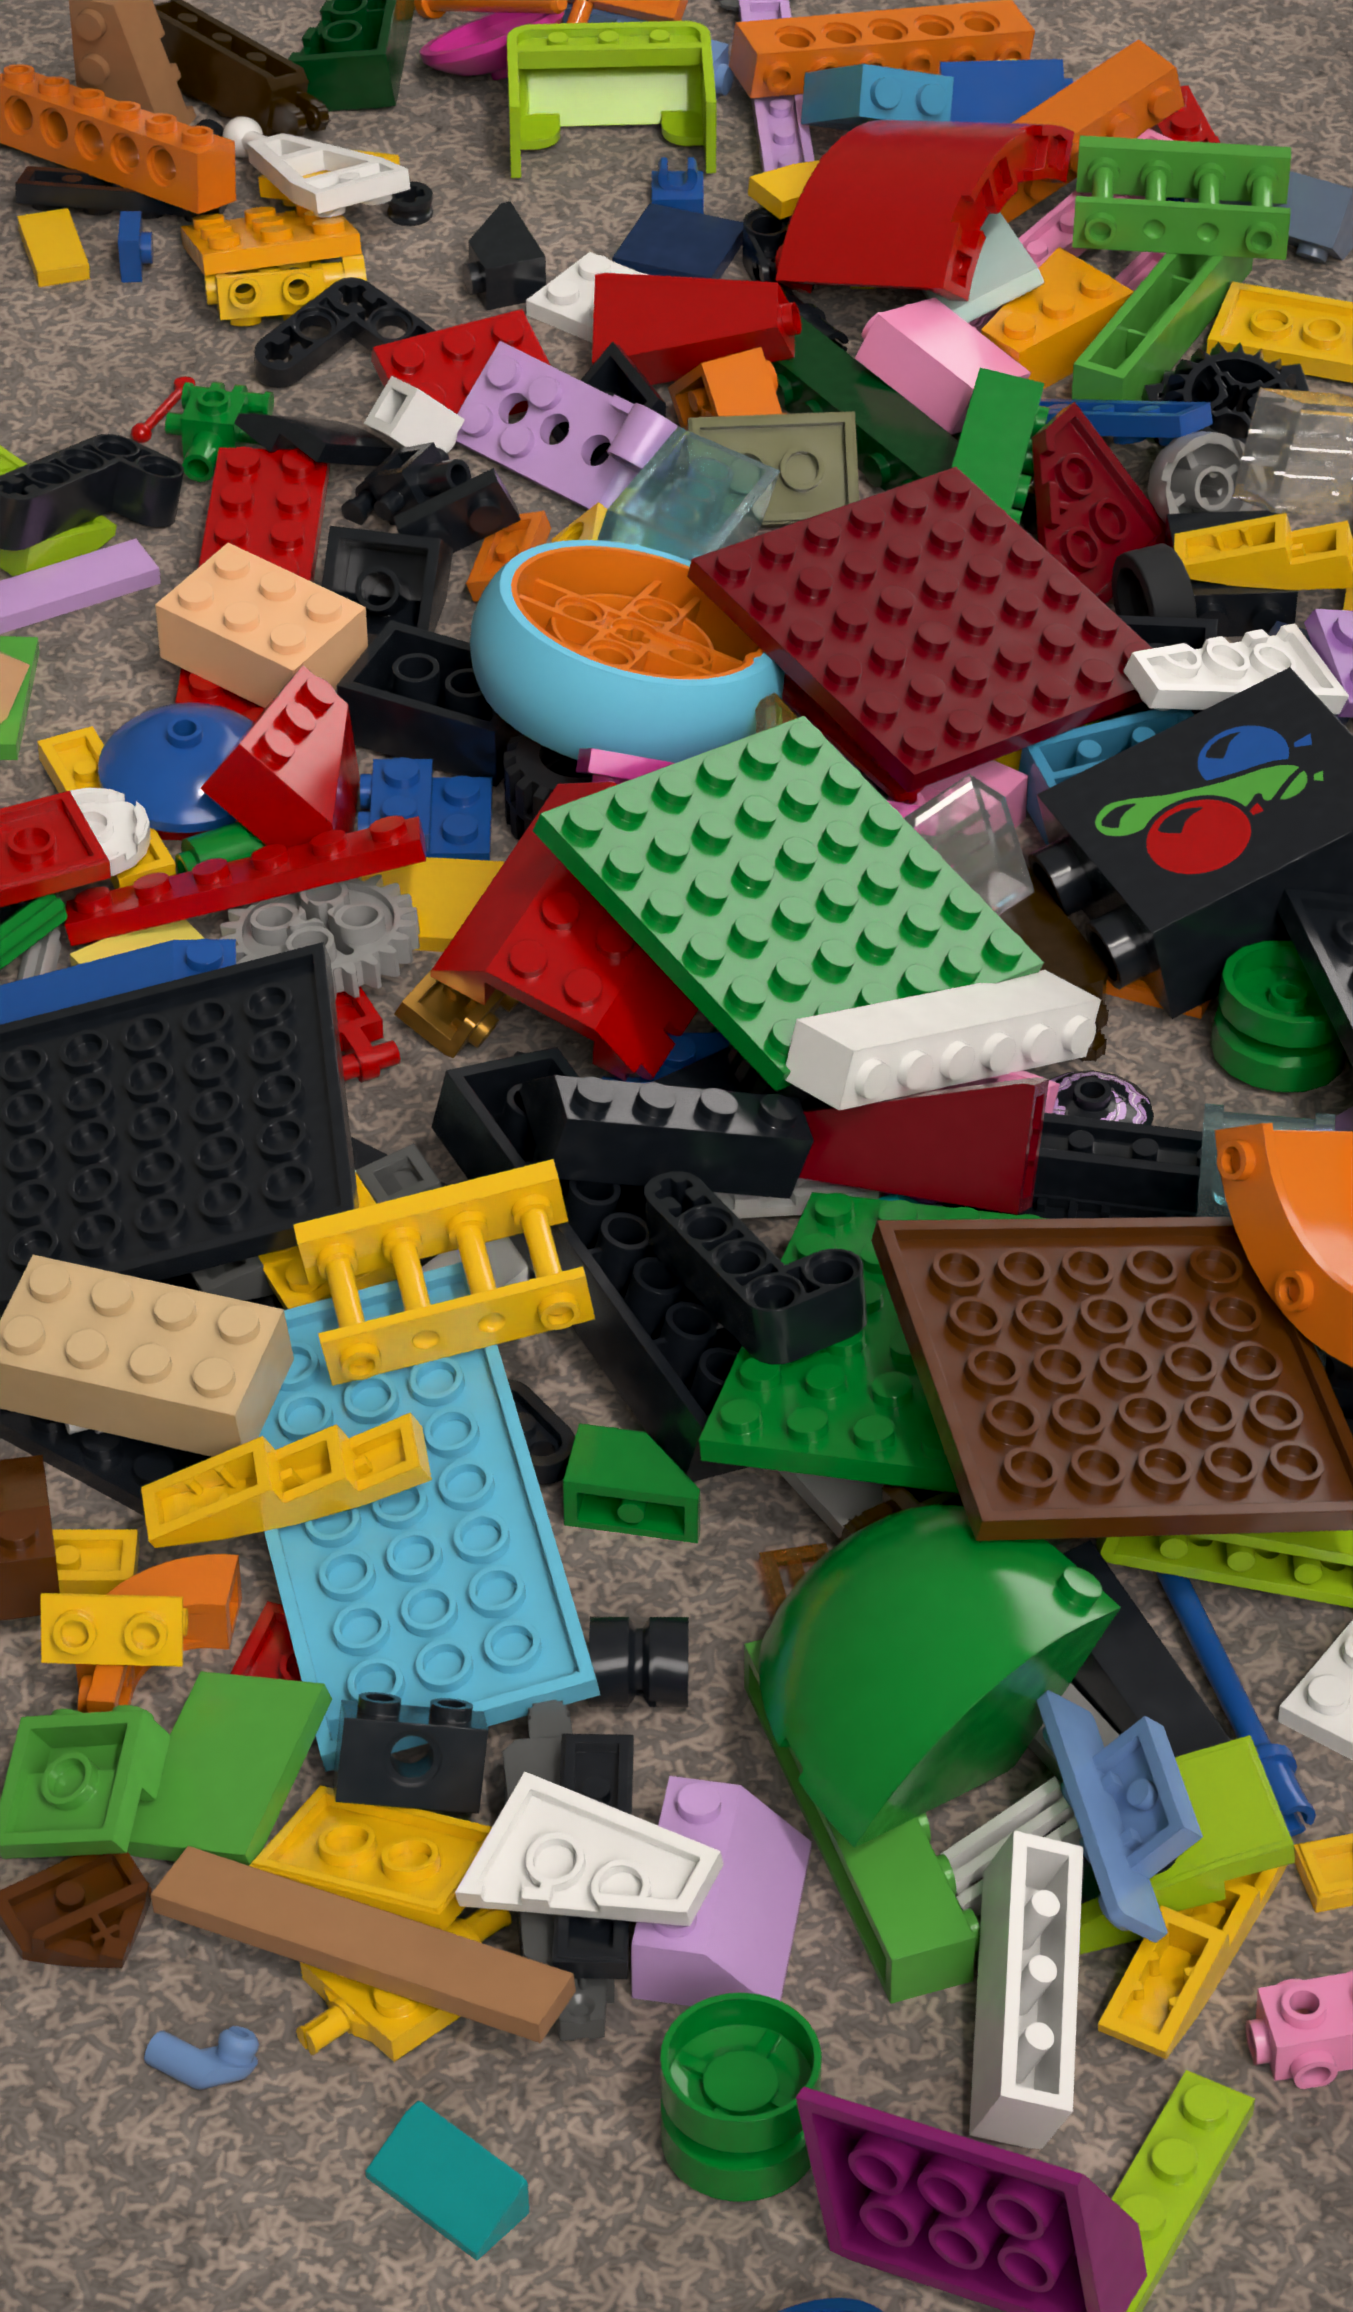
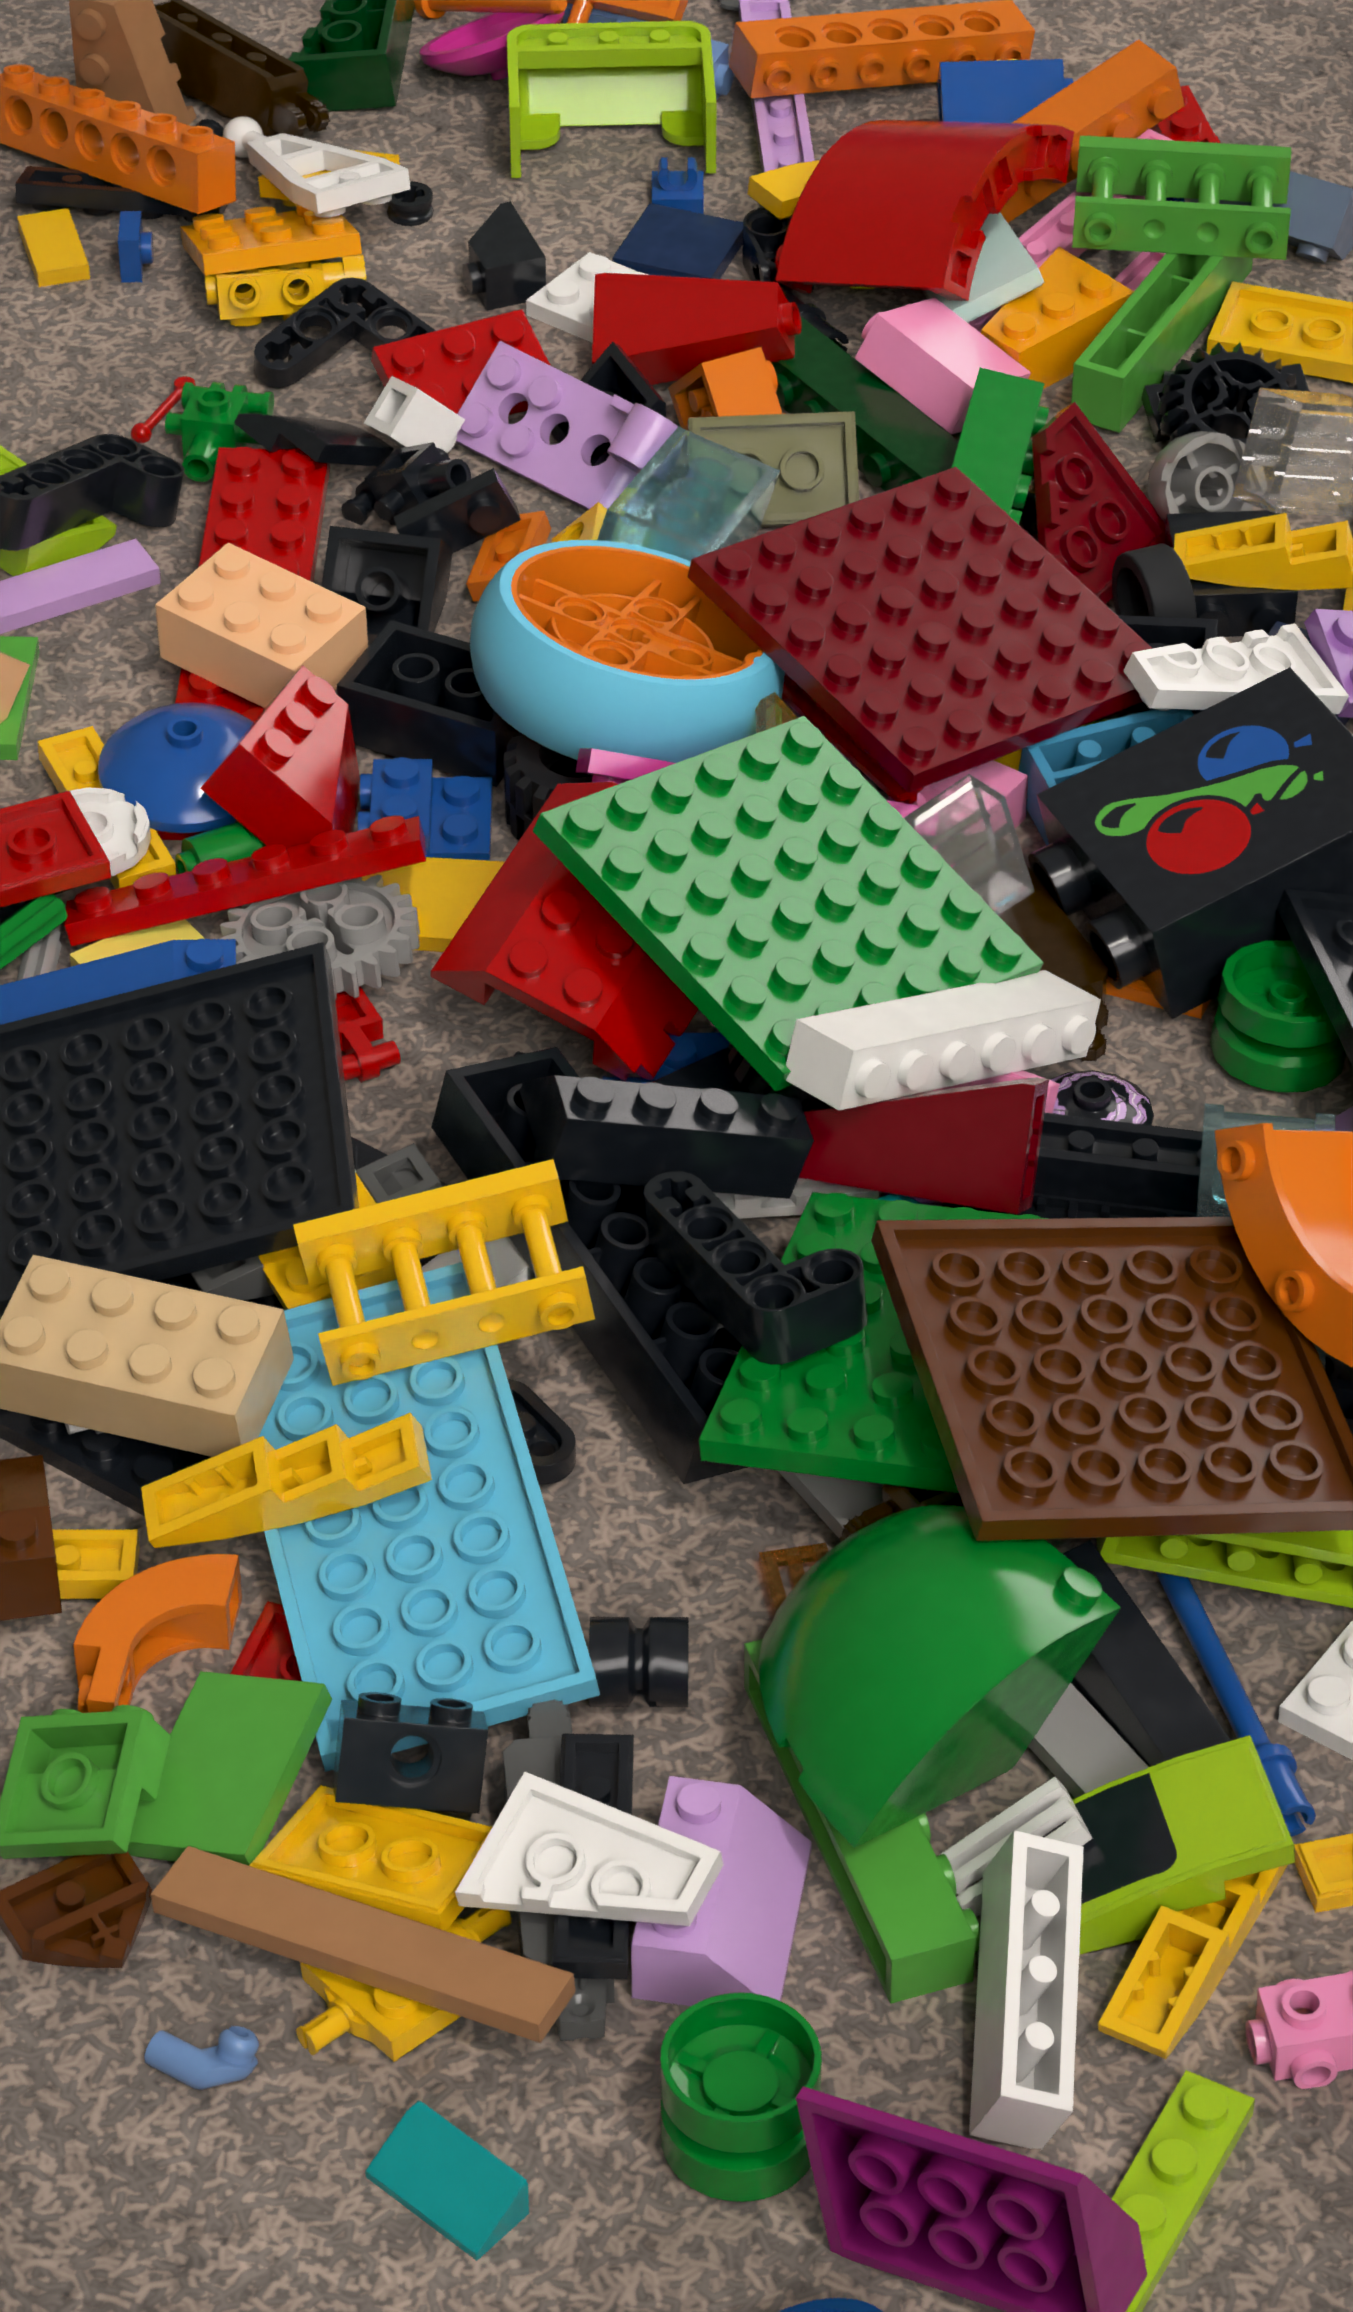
(113, 1629): yellow hinge -> none
(449, 1017): pearl gold bracket -> none
(628, 1486): green slope -> none
(866, 93): dark azure brick -> none
(1126, 1807): medium blue bracket -> none
(1136, 420): blue plate -> none

